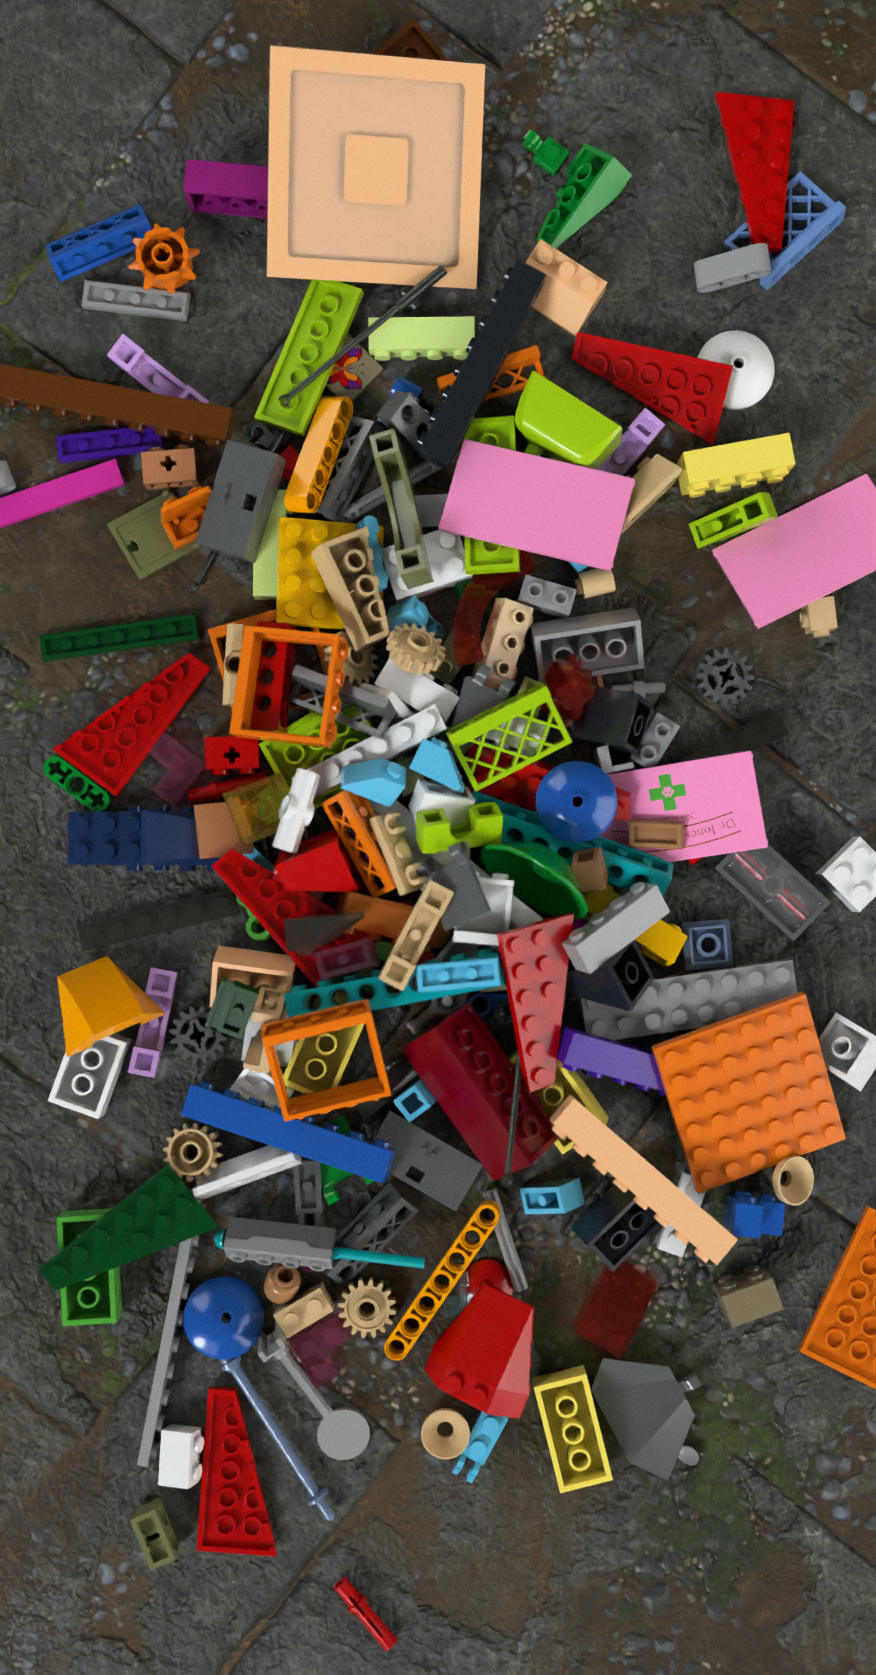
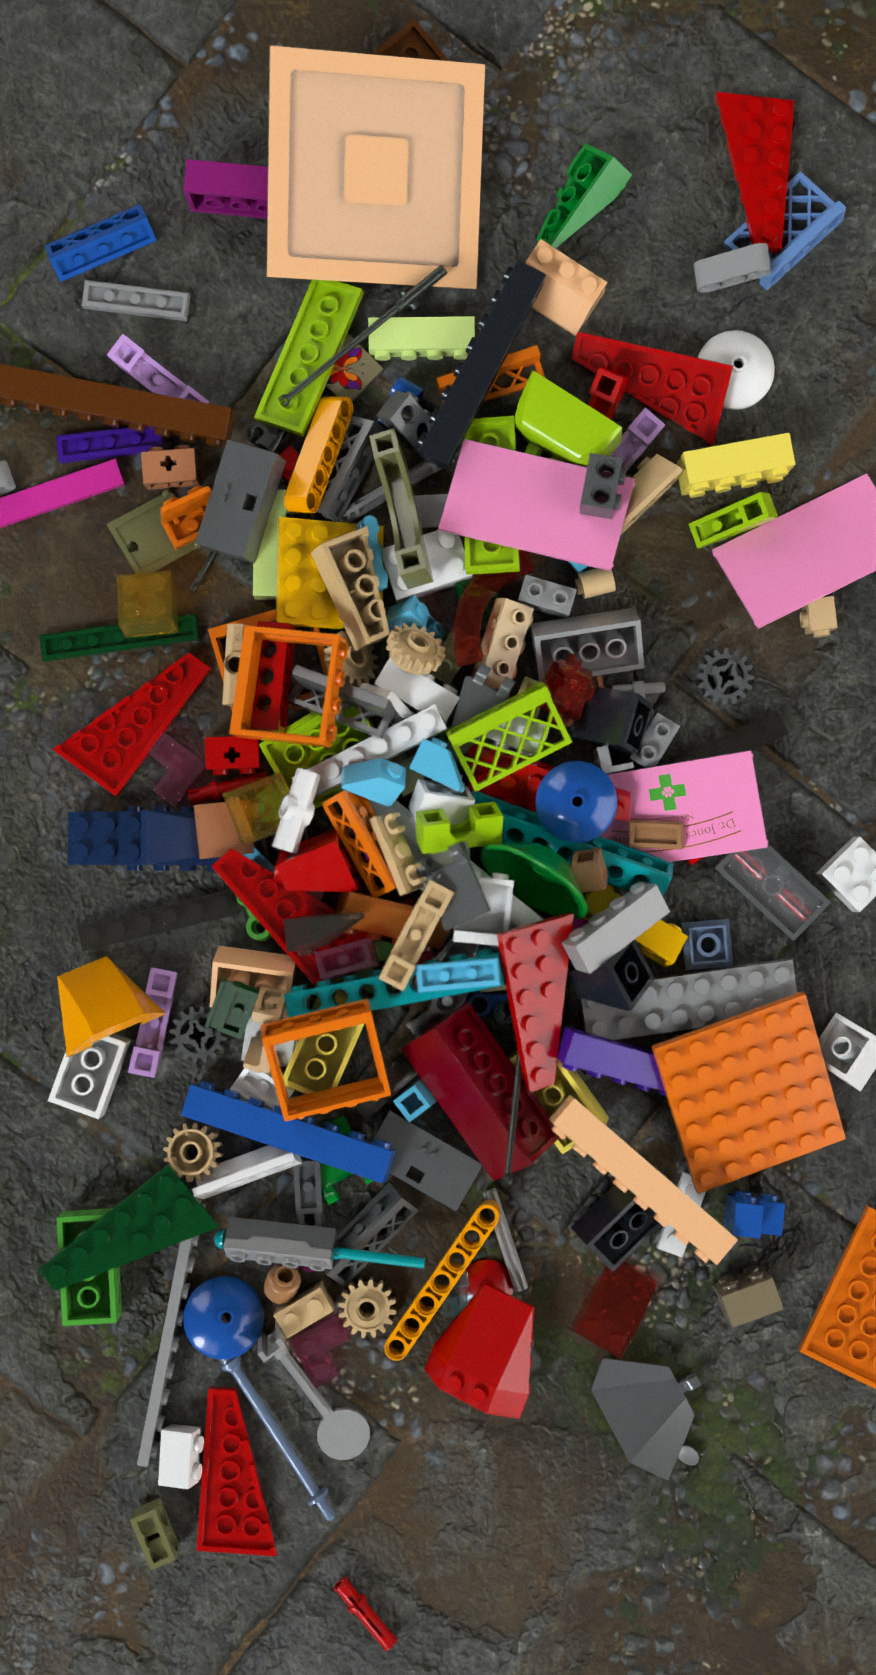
(57, 778): green beam -> none
(147, 604): none -> clear yellow brick
(149, 259): orange brick -> none
(445, 1446): tan piece -> none
(481, 1442): medium azure hinge -> none
(548, 155): green plate -> none
(552, 1196): medium azure slope -> none
(572, 1429): light yellow brick -> none
(596, 486): none -> dark grey brick
(607, 391): none -> red brick
(798, 1182): tan piece -> none

